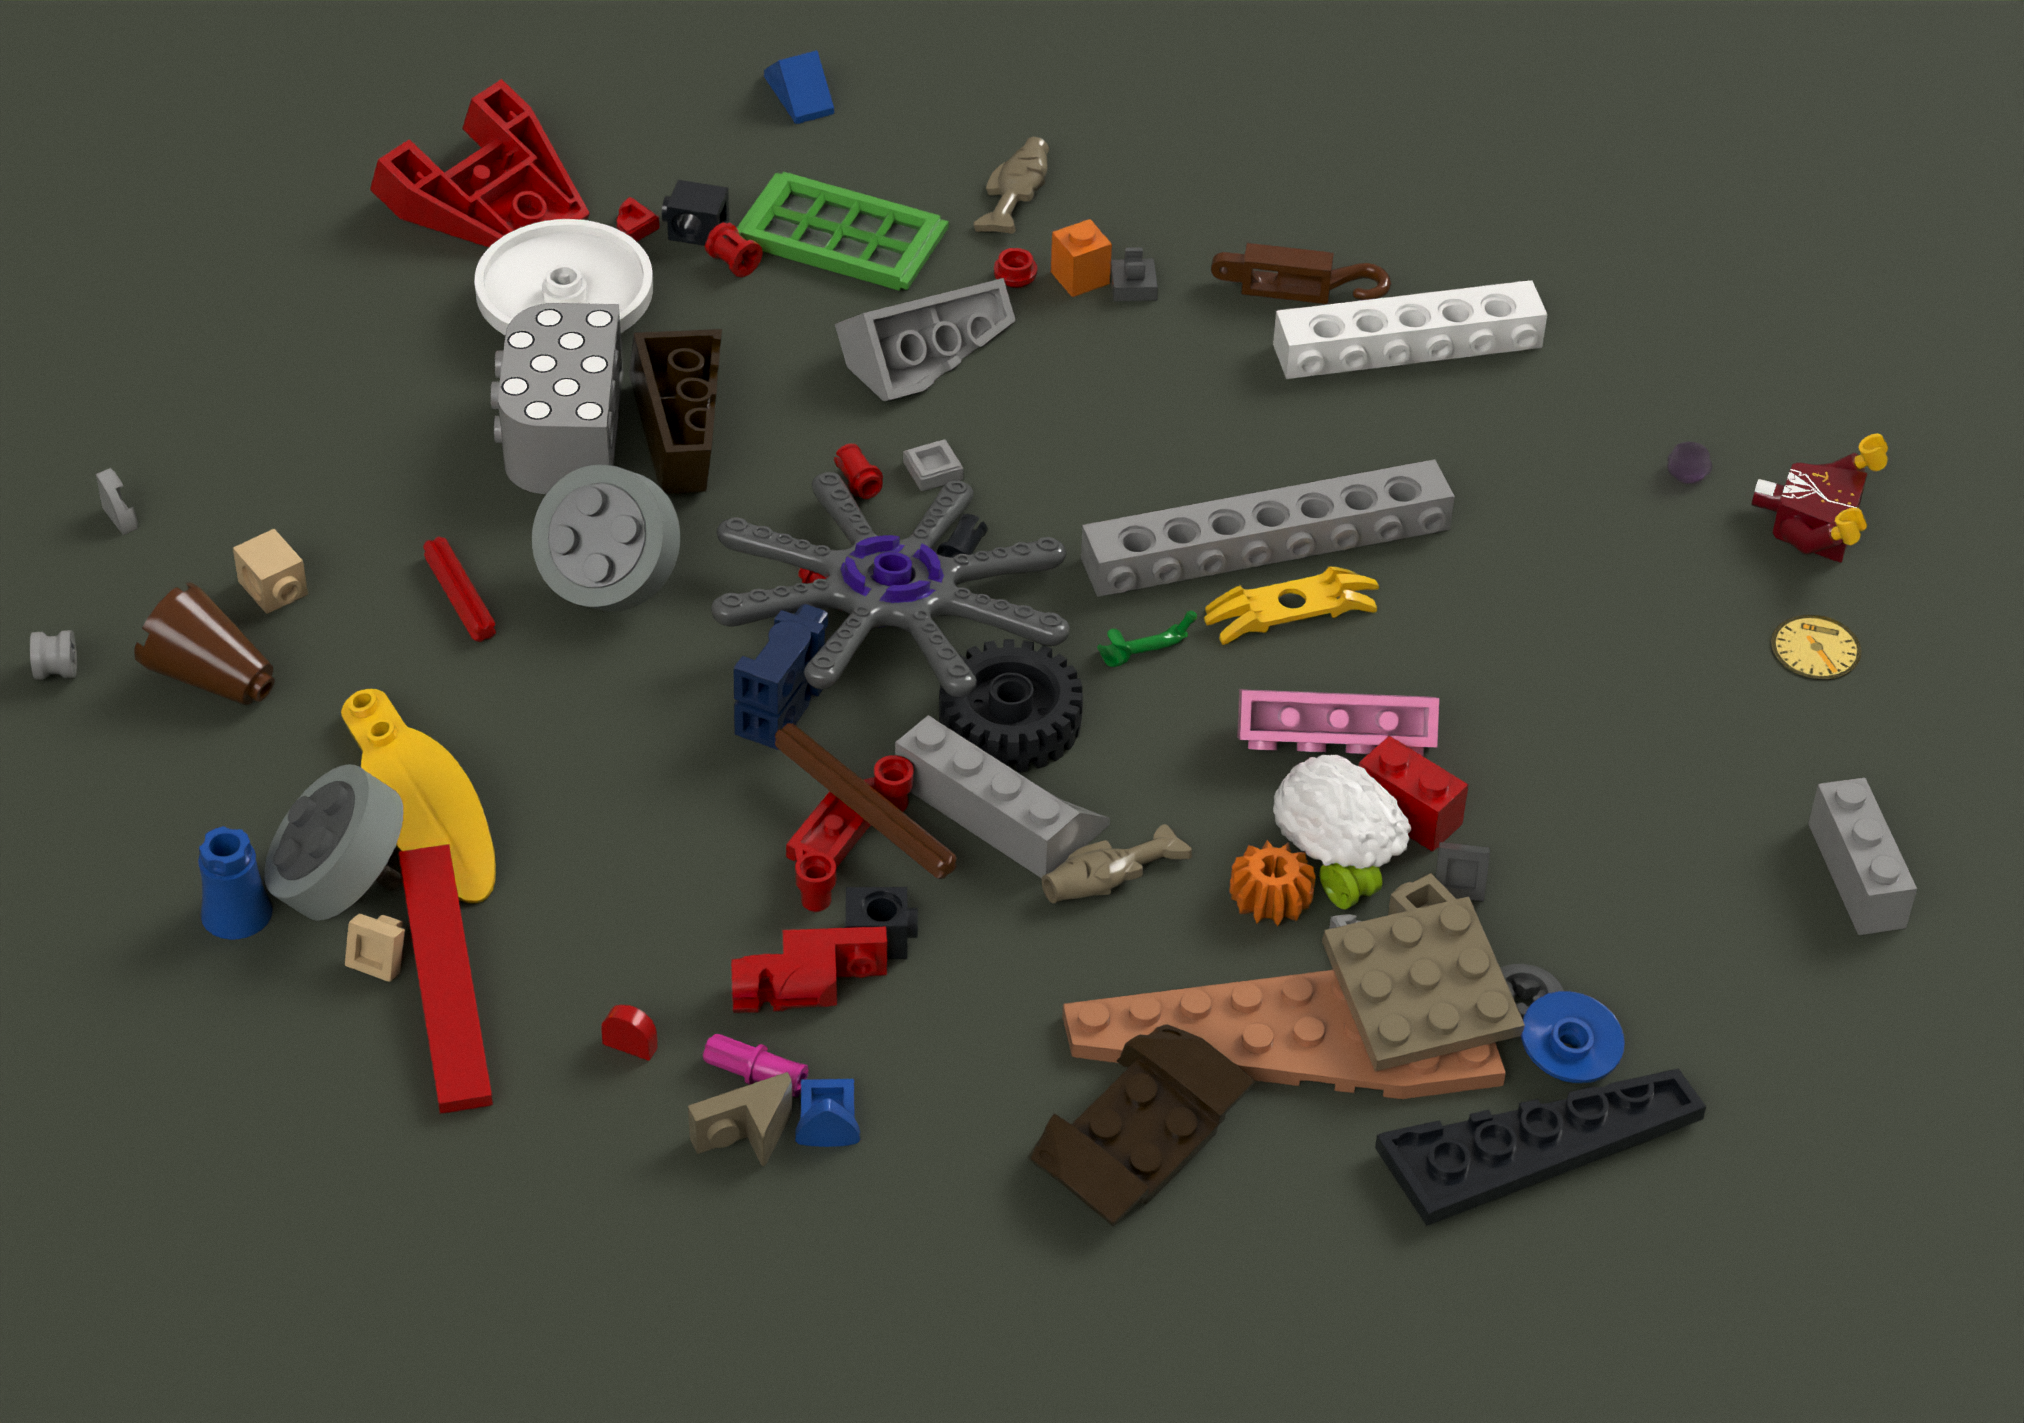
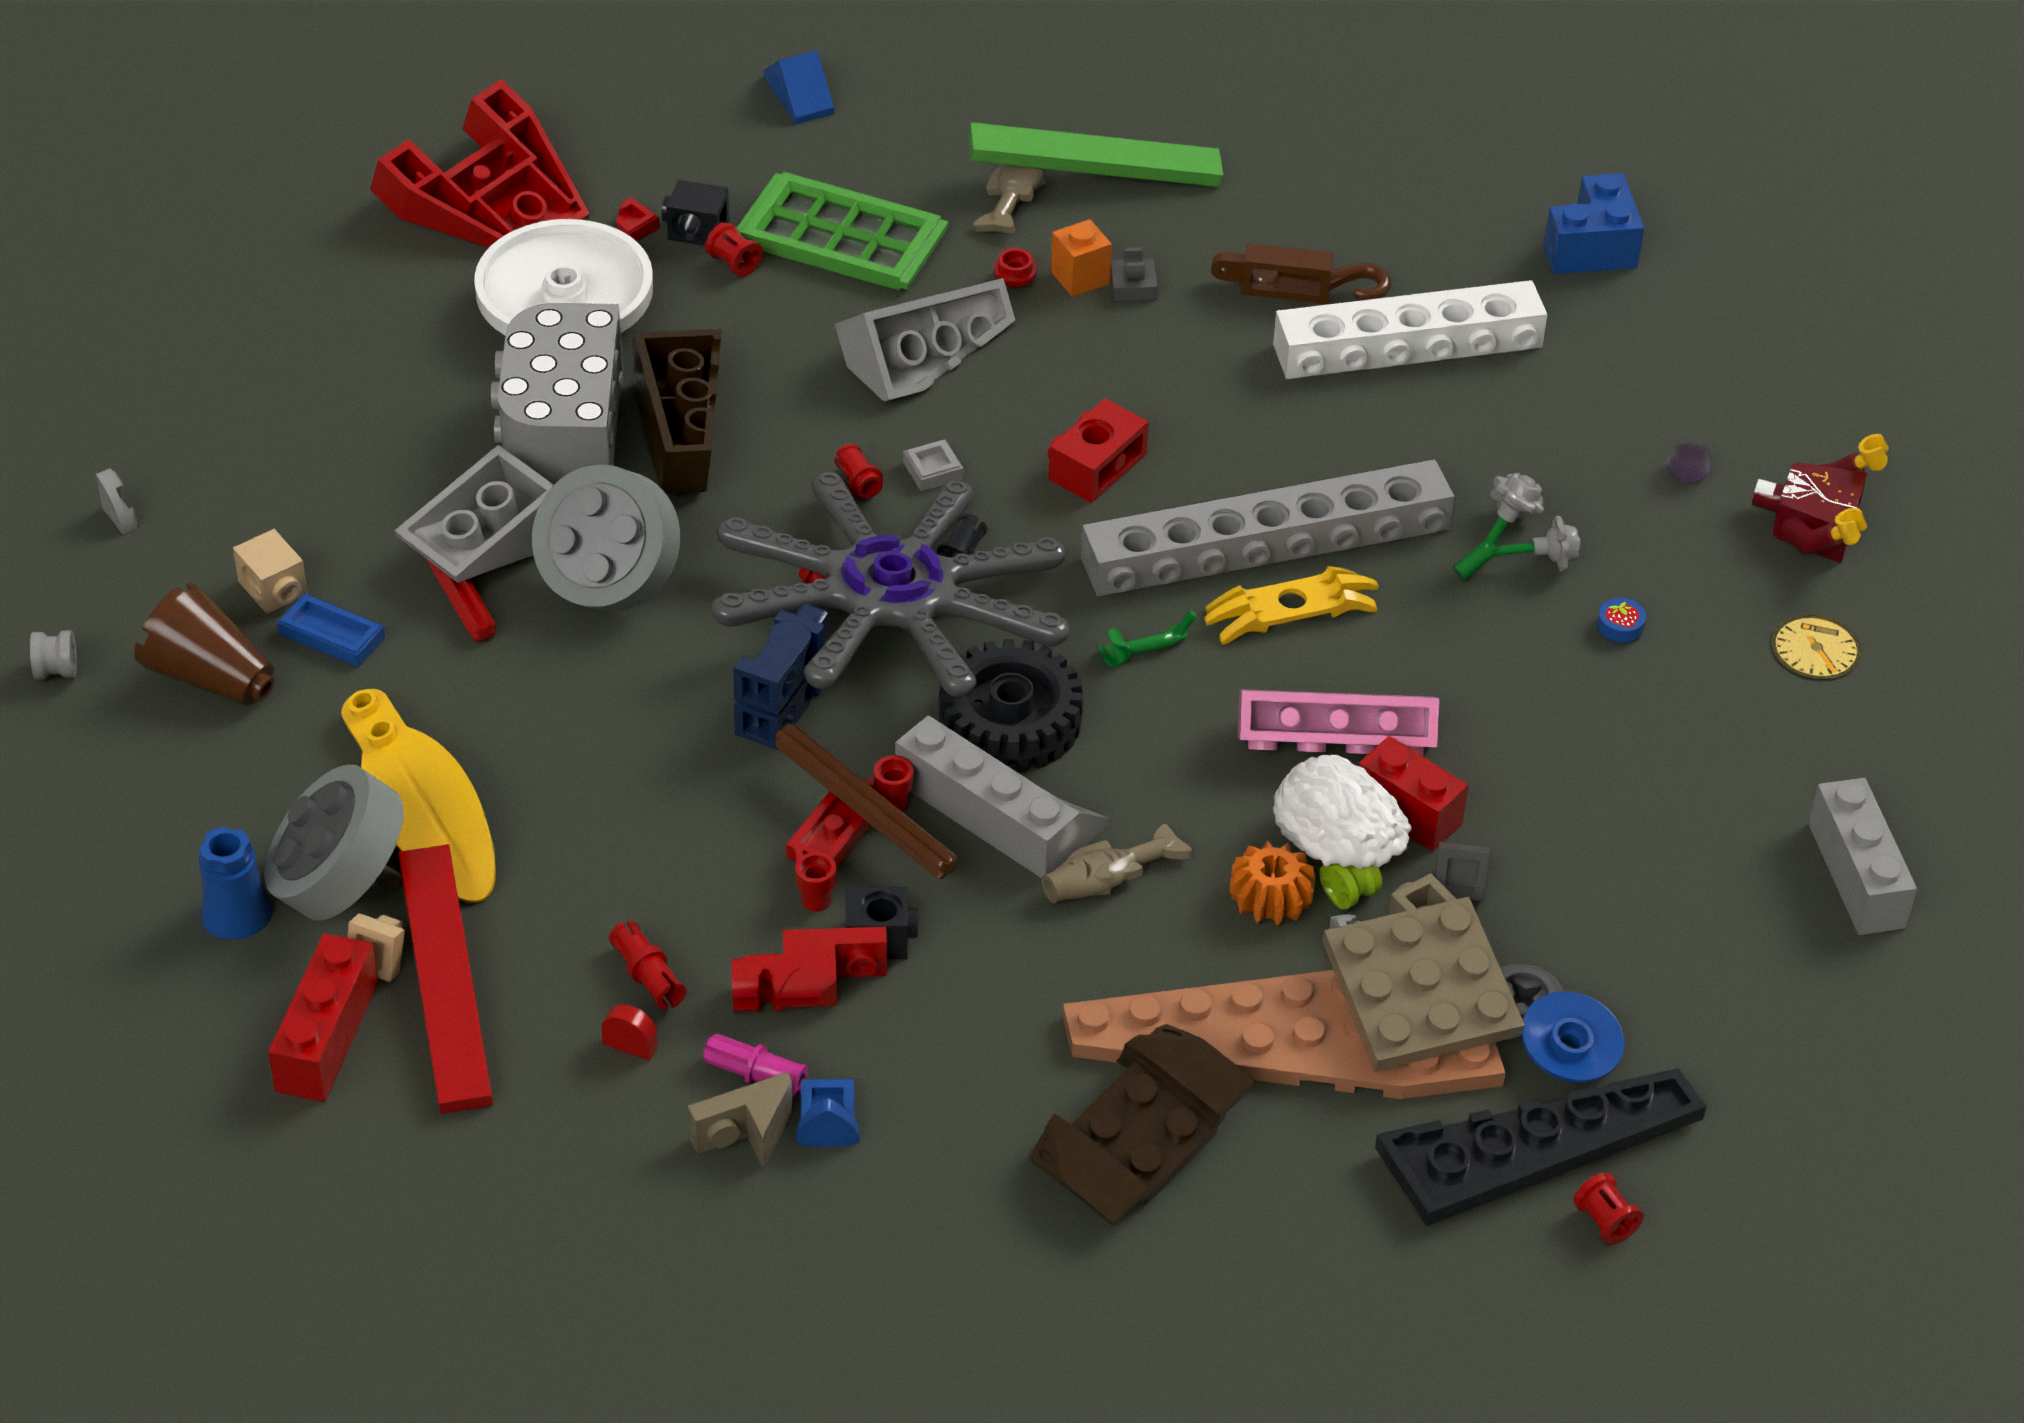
(323, 1017): none -> red brick
(331, 630): none -> blue tile
(479, 518): none -> light grey slope
(647, 964): none -> red pin
(1095, 154): none -> bright green tile
(1097, 450): none -> red brick
(1516, 498): none -> light grey plant
(1597, 231): none -> blue brick
(1608, 1208): none -> red bush
(1621, 620): none -> blue tile

